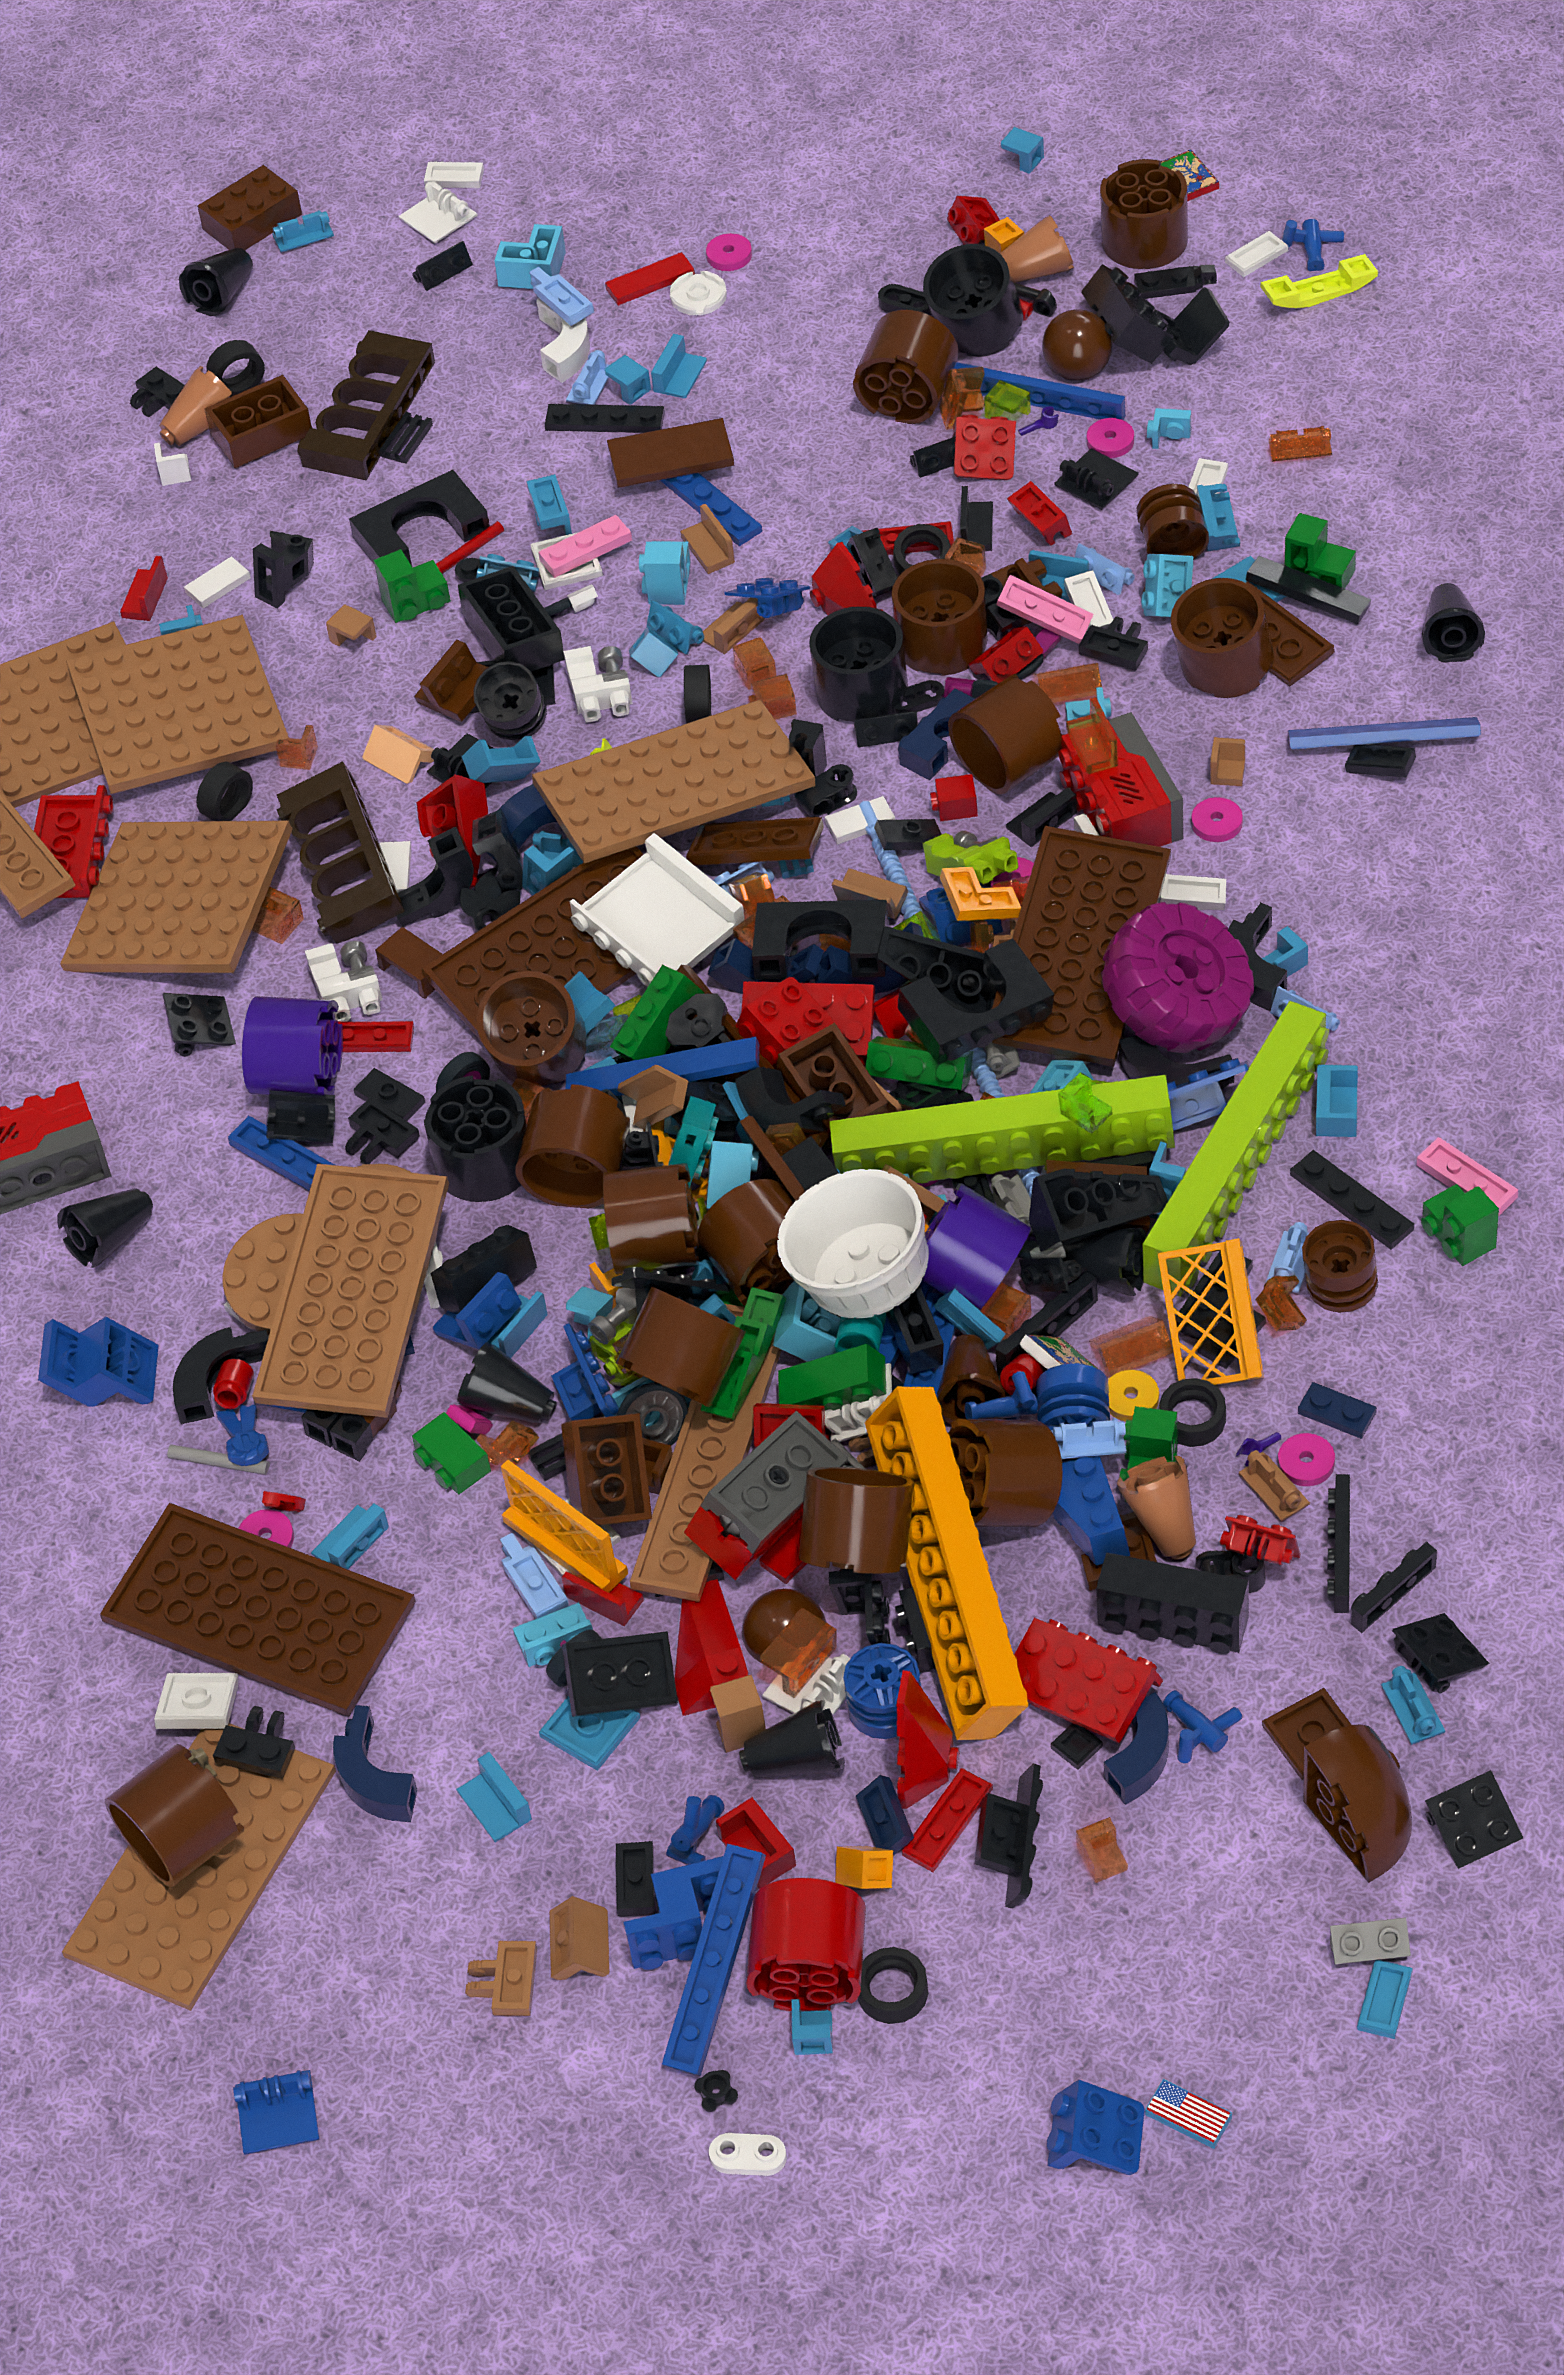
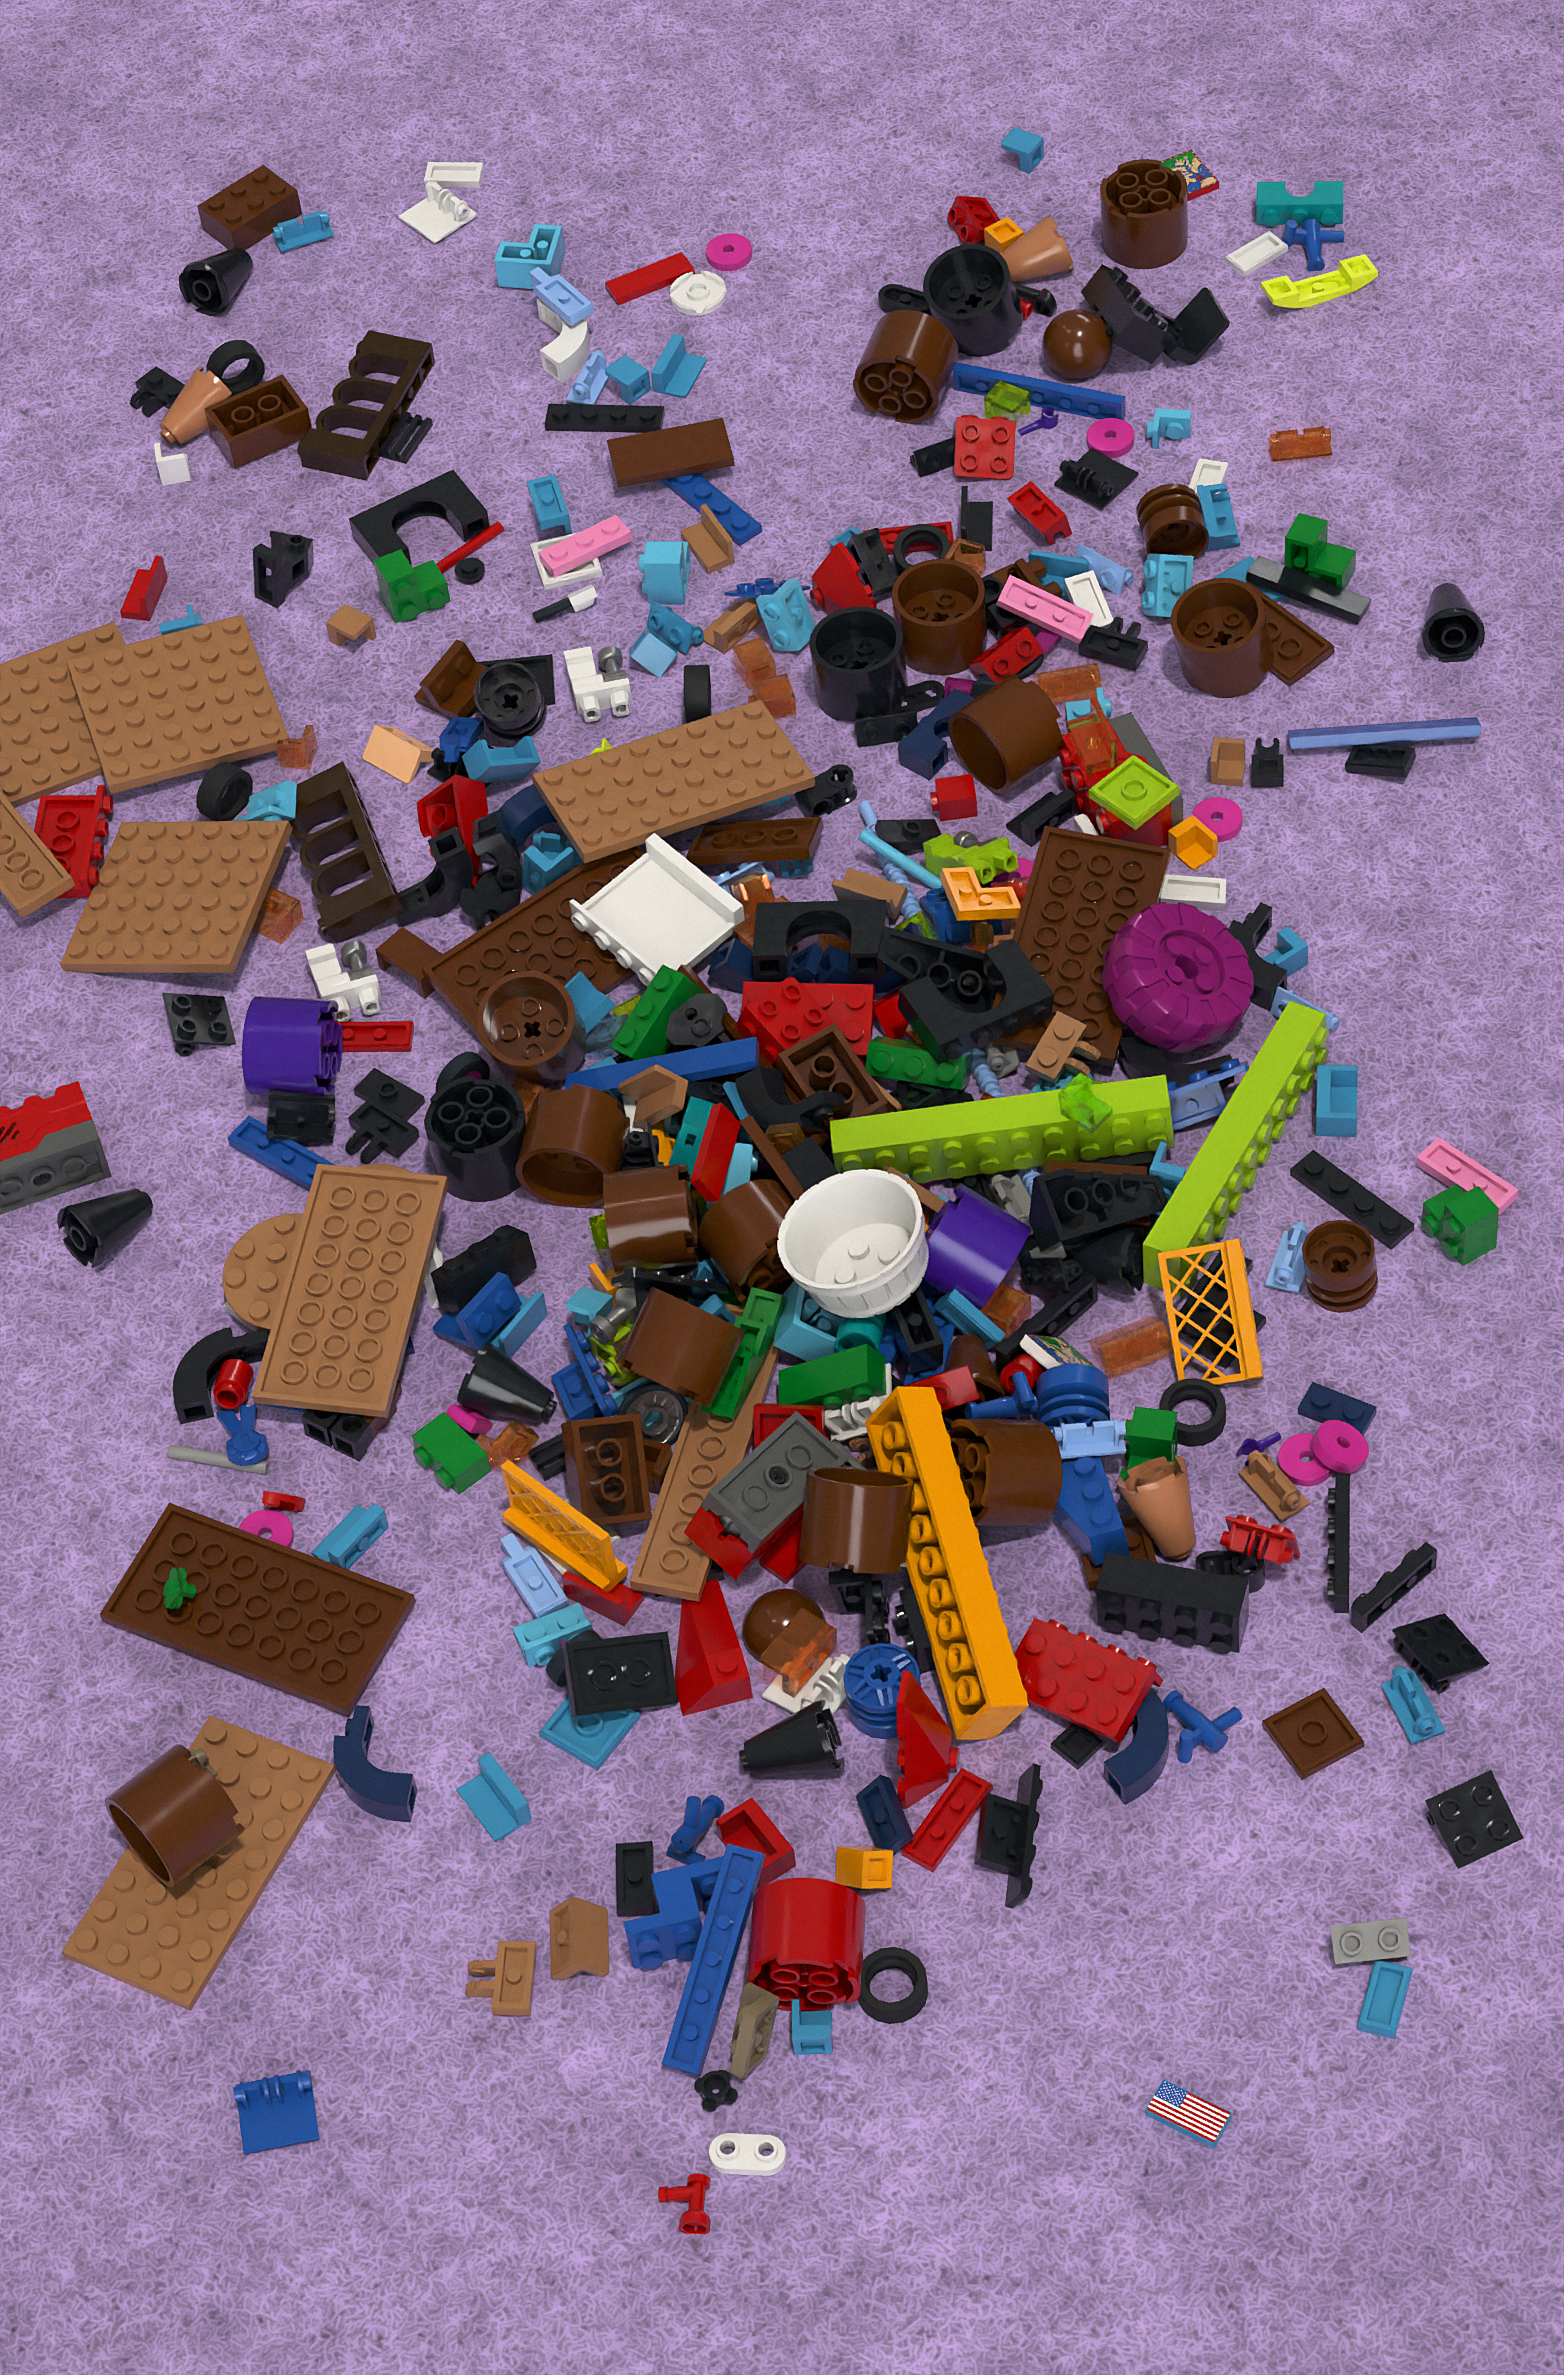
(98, 1362): blue bracket -> none
(177, 1588): none -> green plant
(196, 1701): white tile -> none
(217, 582): white tile -> none
(254, 1750): black hinge -> none
(272, 804): none -> medium azure bracket
(398, 860): white tile -> none
(443, 266): black hinge -> none
(460, 736): none -> blue hinge
(496, 562): dark azure hinge -> none
(511, 620): black brick -> none
(695, 2194): none -> red piece
(715, 1152): none -> red tile
(738, 1712): medium nougat panel -> none
(752, 2029): none -> dark tan bracket
(787, 617): none -> medium azure bracket
(810, 744): black hinge -> none
(851, 822): white tile -> none
(900, 859): none -> medium azure bar
(951, 1387): none -> red plate
(961, 394): clear orange panel -> none
(1057, 1047): none -> medium nougat hinge
(1095, 2127): blue bracket -> none
(1100, 1850): clear orange panel -> none
(1131, 1382): yellow piece -> none
(1134, 792): none -> lime tile
(1174, 281): black hinge -> none
(1193, 843): none -> light orange panel
(1267, 765): none -> black plate
(1277, 206): none -> teal arch
(1278, 1304): clear orange bracket -> none
(1340, 1446): none -> dark pink piece
(1359, 1797): reddish brown brick -> none

